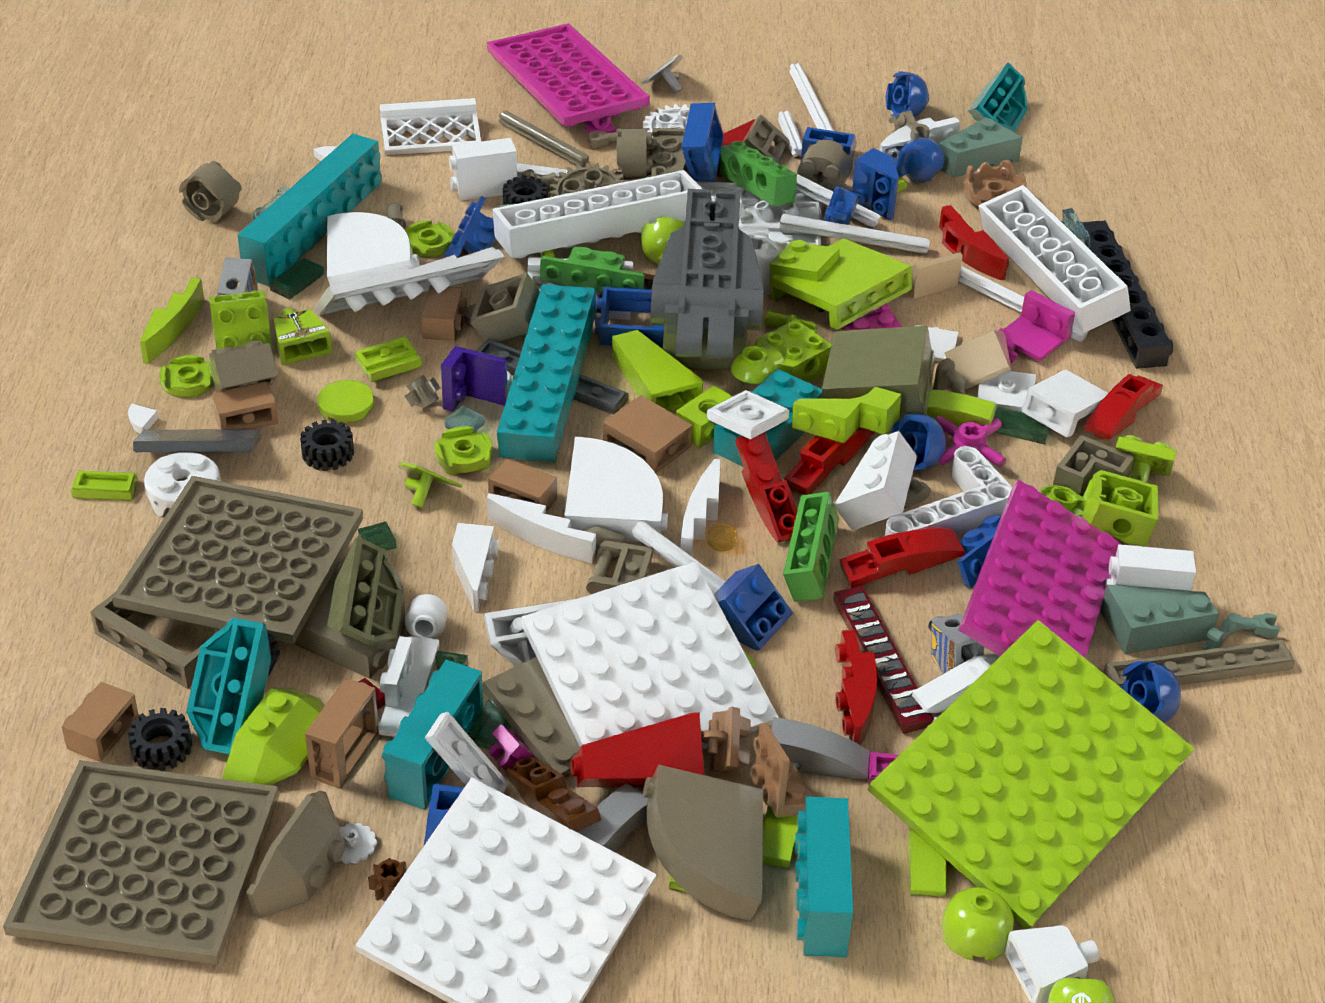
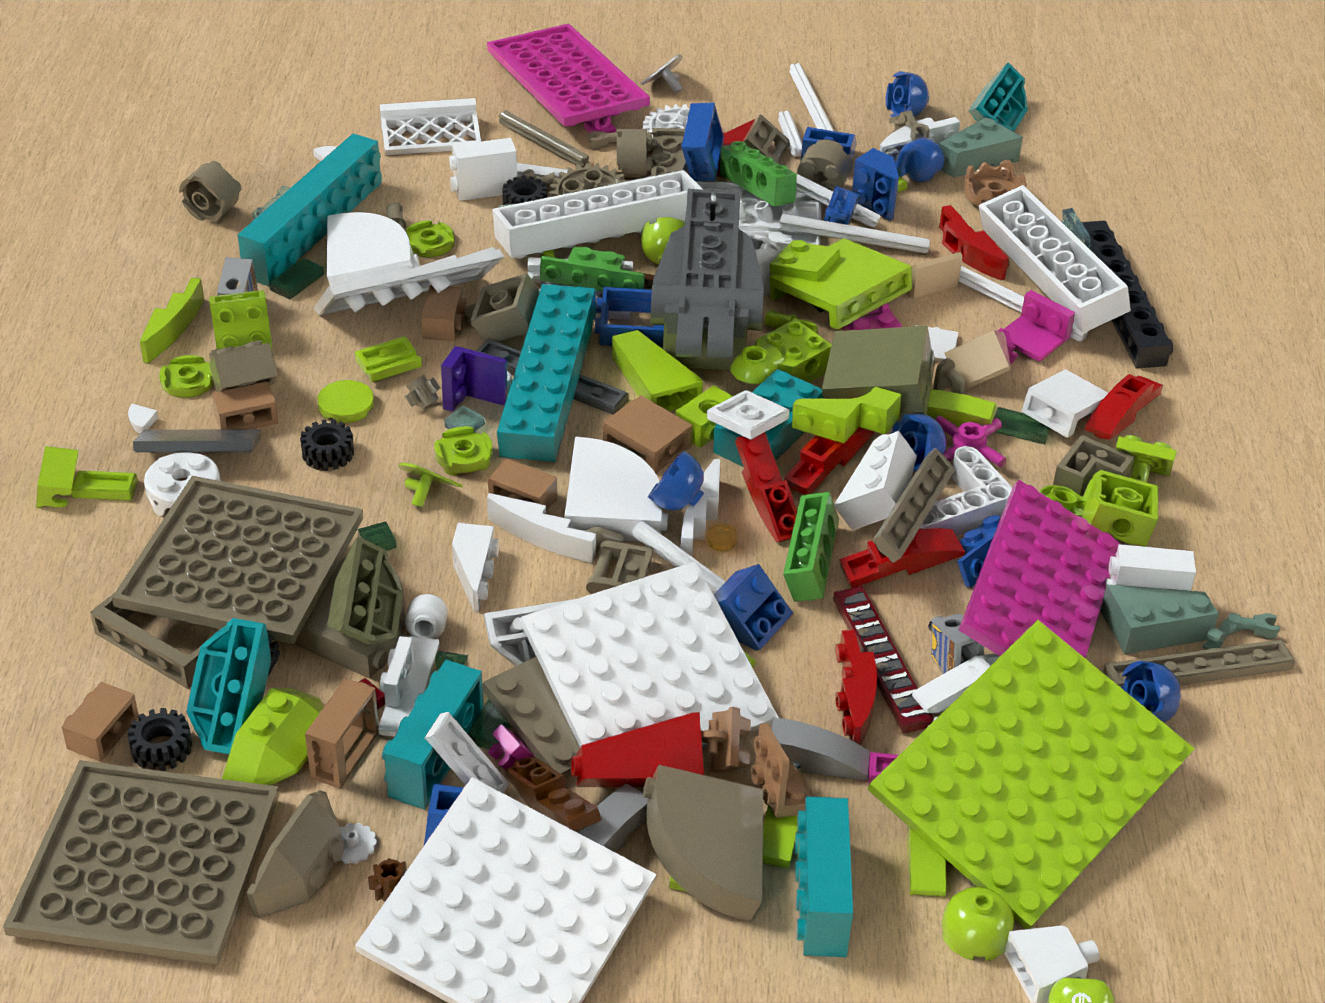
(56, 476): none -> lime hinge
(300, 336): lime torso -> none
(475, 231): blue bracket -> none
(679, 484): none -> blue cylinder
(913, 505): none -> dark tan plate
(1007, 389): white plate -> none

